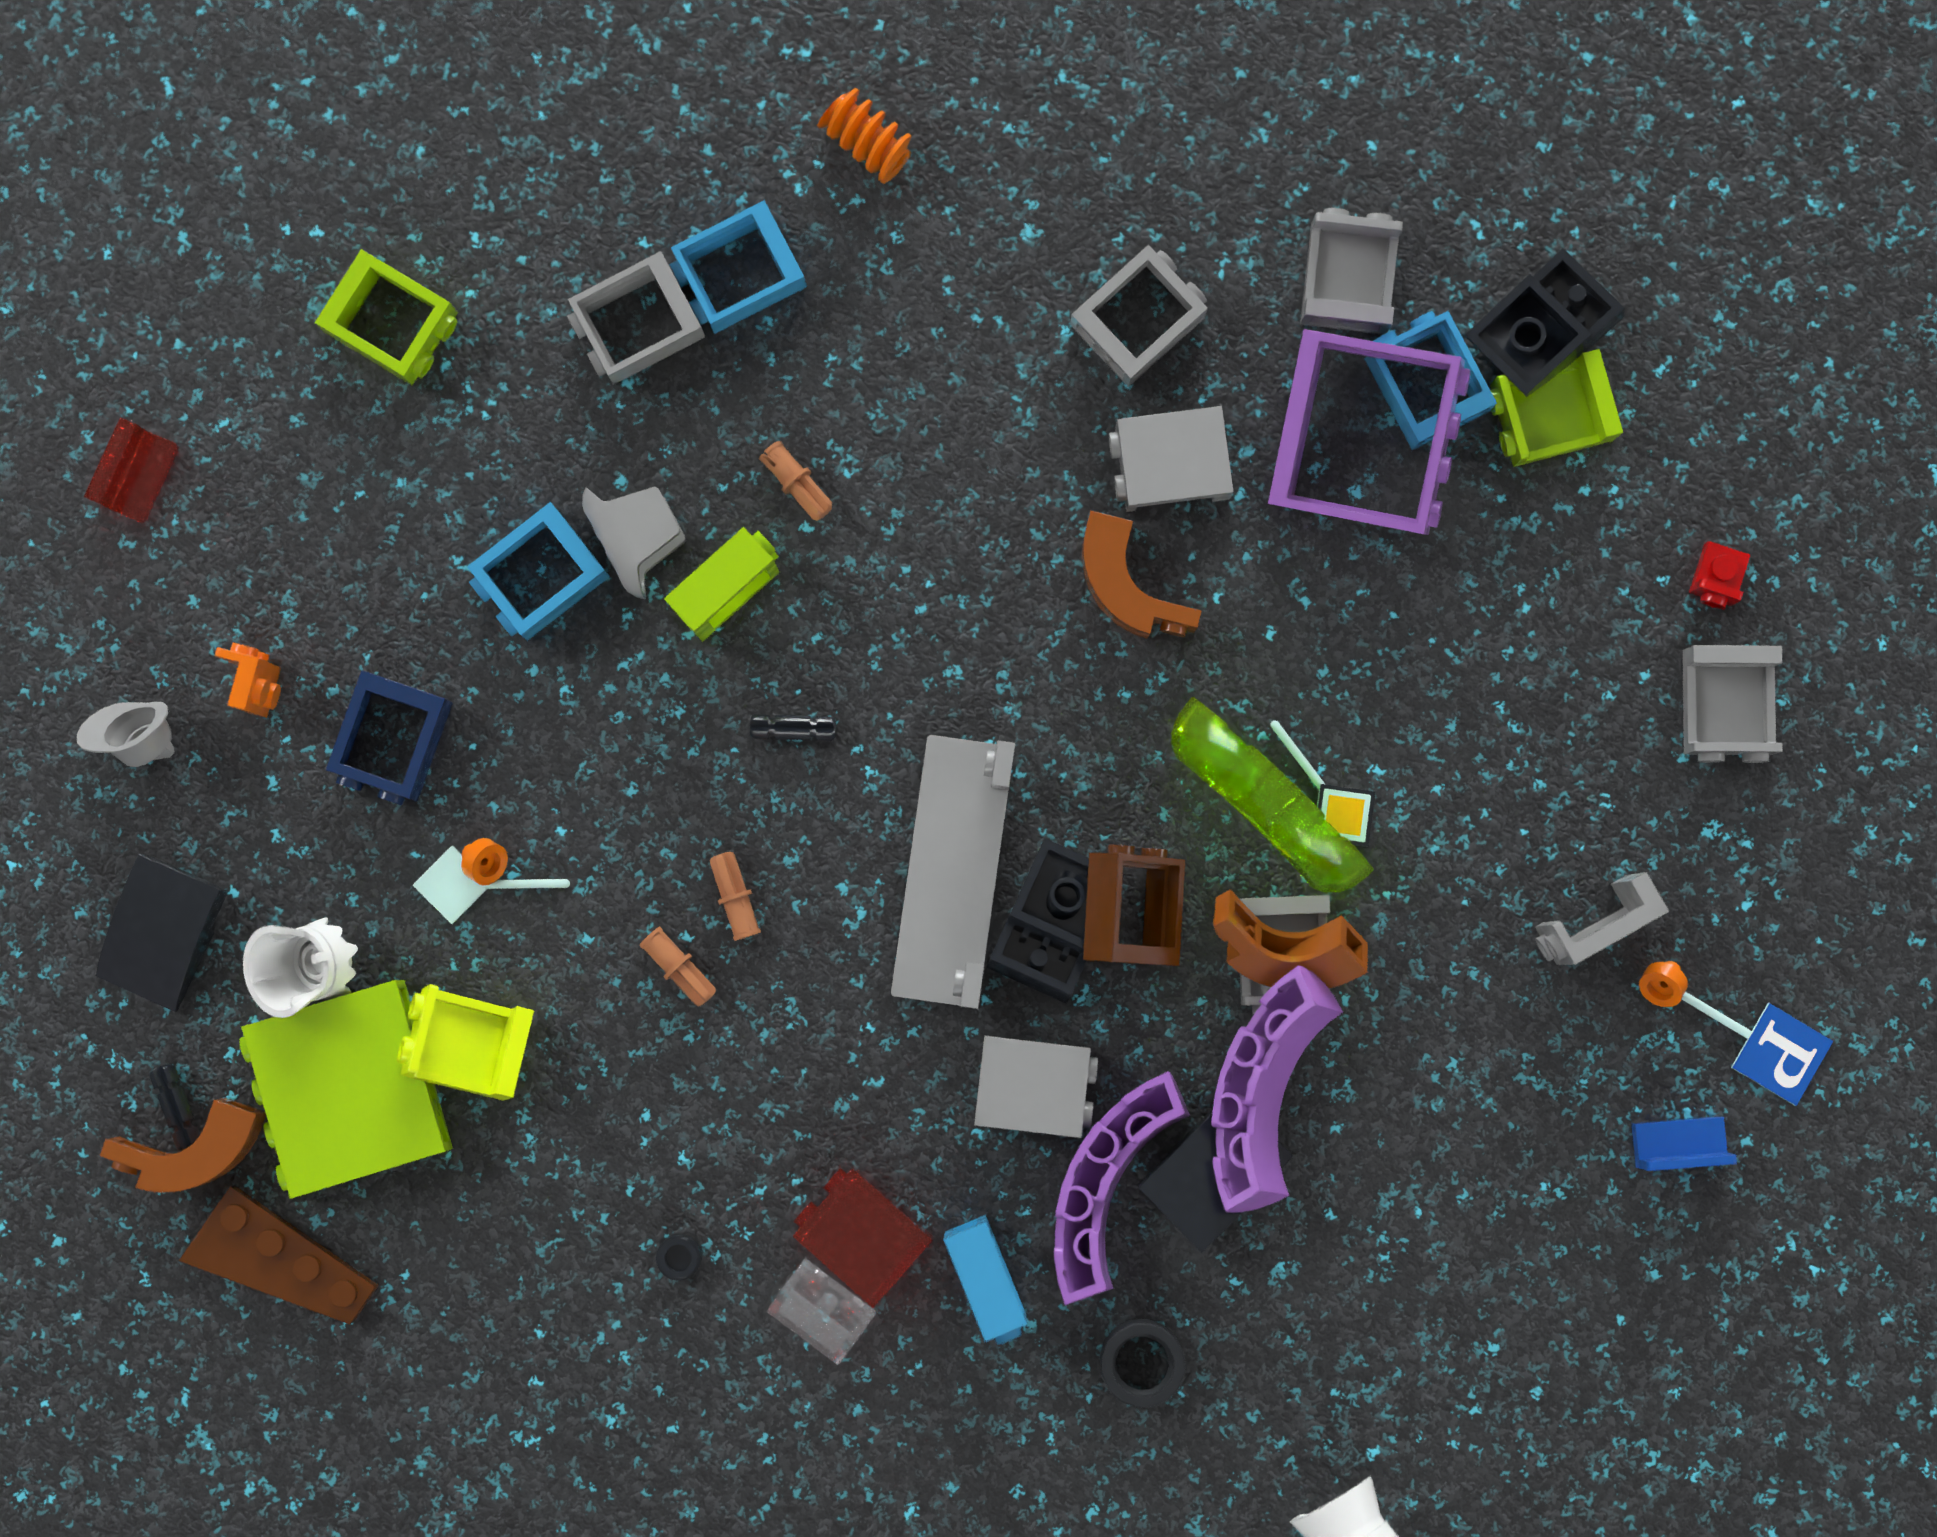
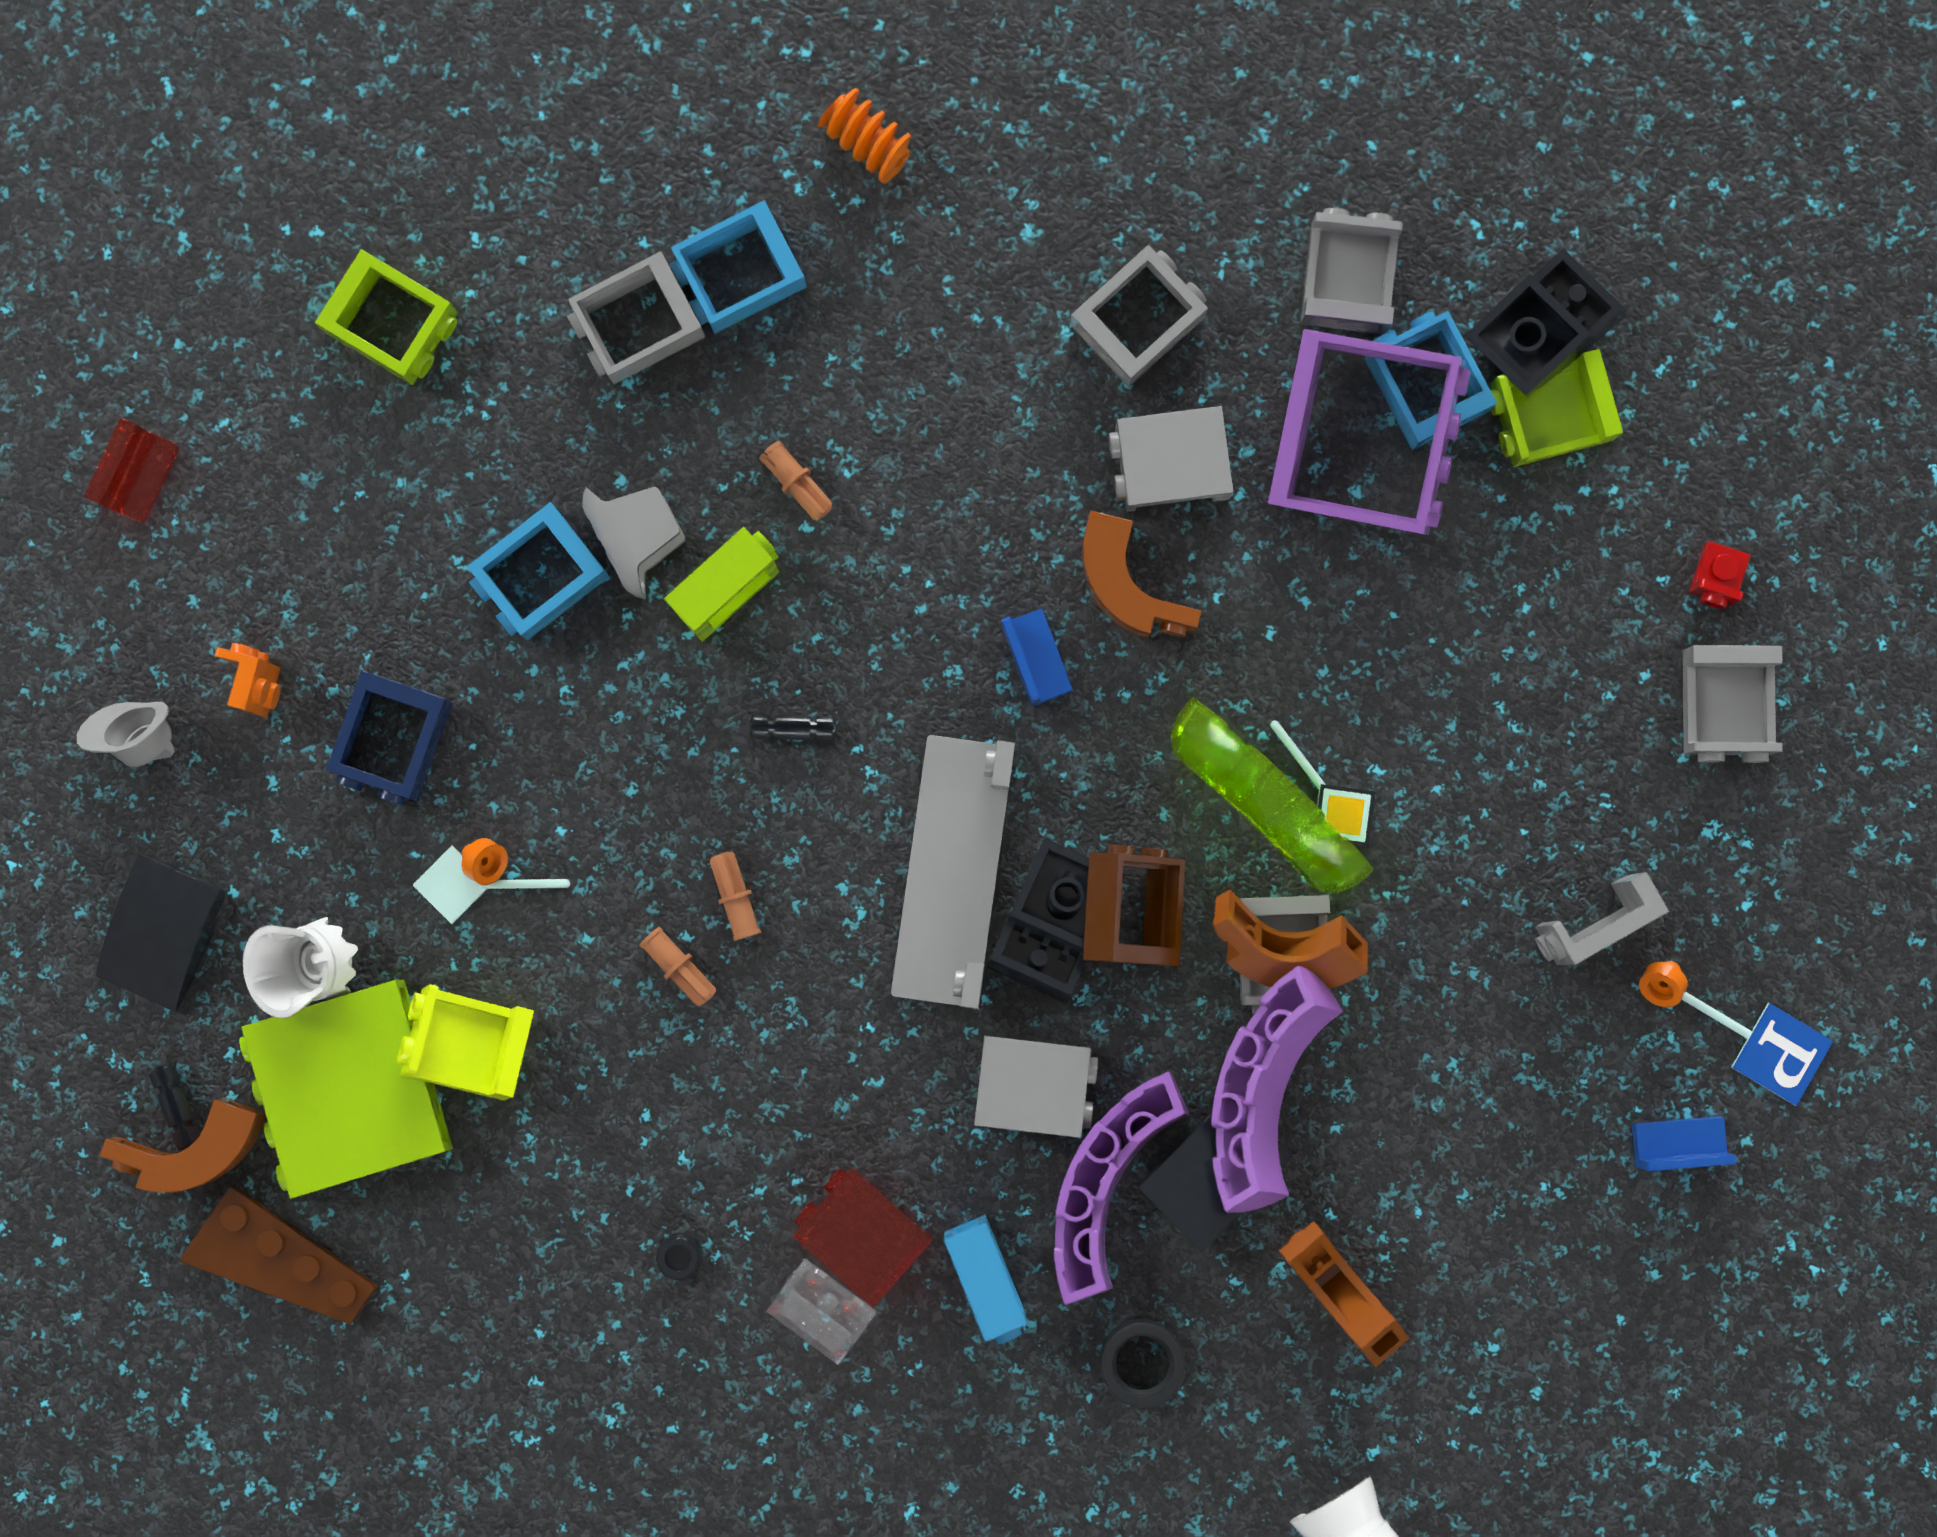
(1036, 657): none -> blue panel
(1343, 1294): none -> dark orange arch

